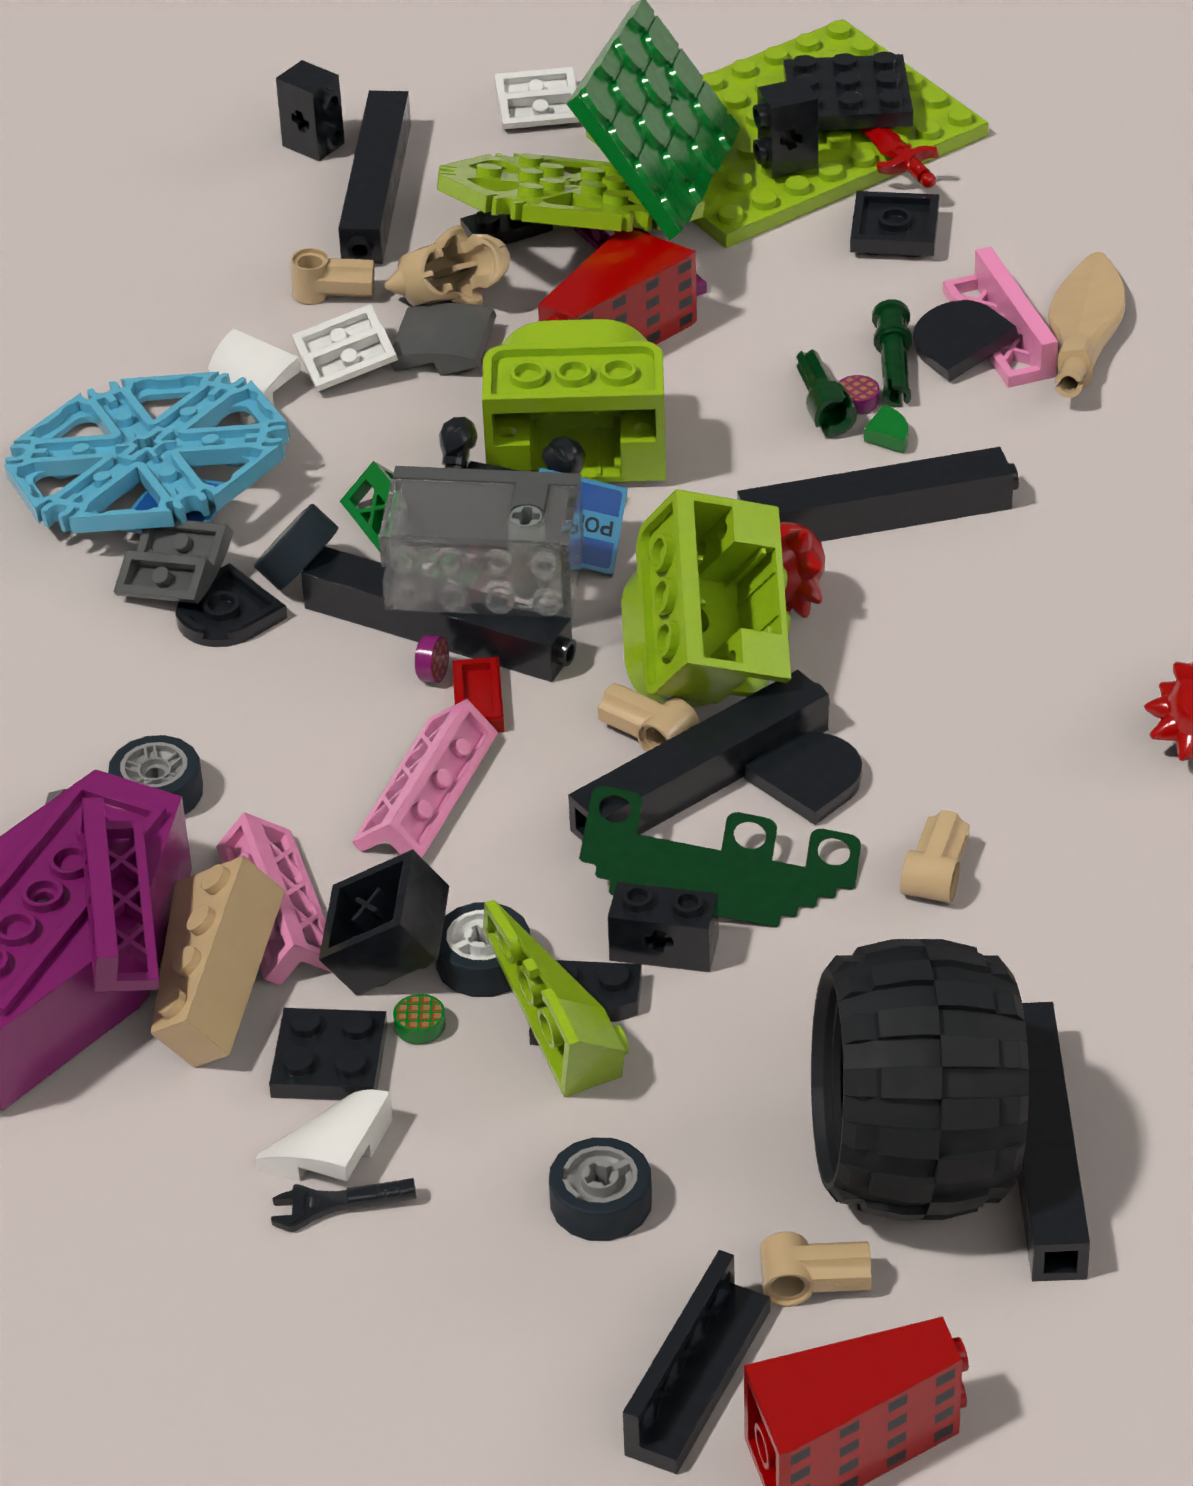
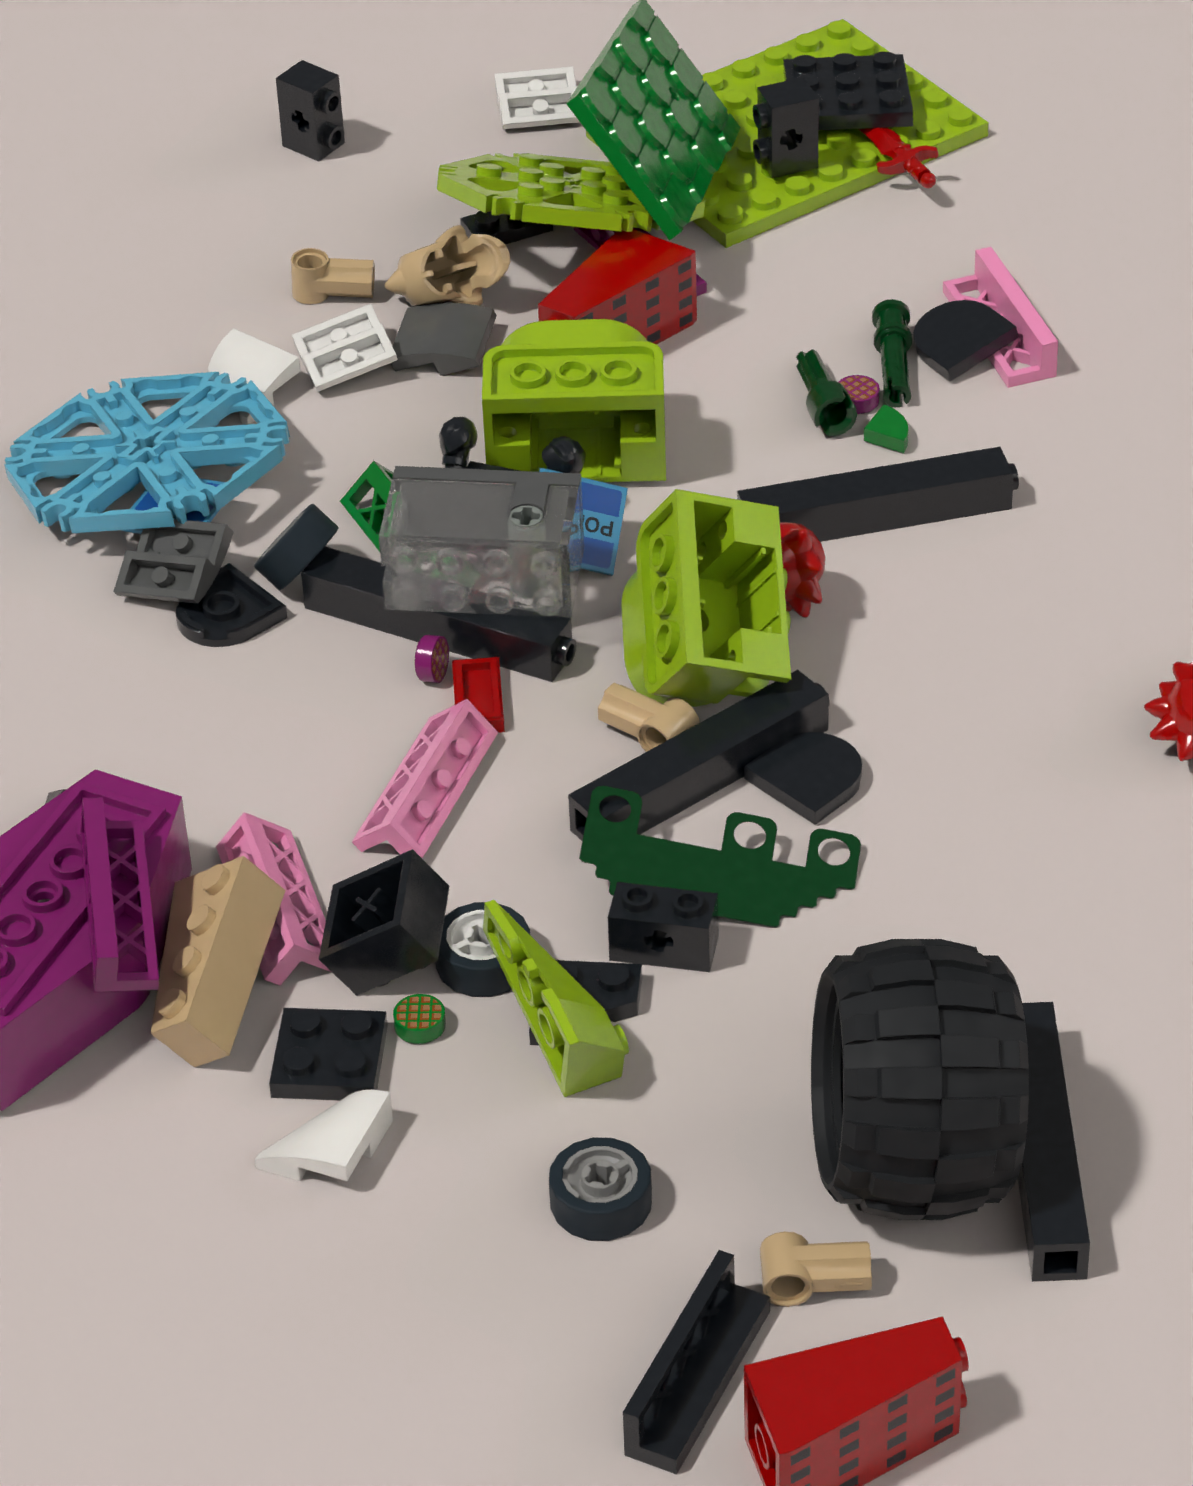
(161, 764): wheel -> none
(313, 1204): black piece -> none
(375, 176): black brick -> none
(894, 223): black plate -> none
(934, 866): tan piece -> none
(1084, 319): tan animal -> none

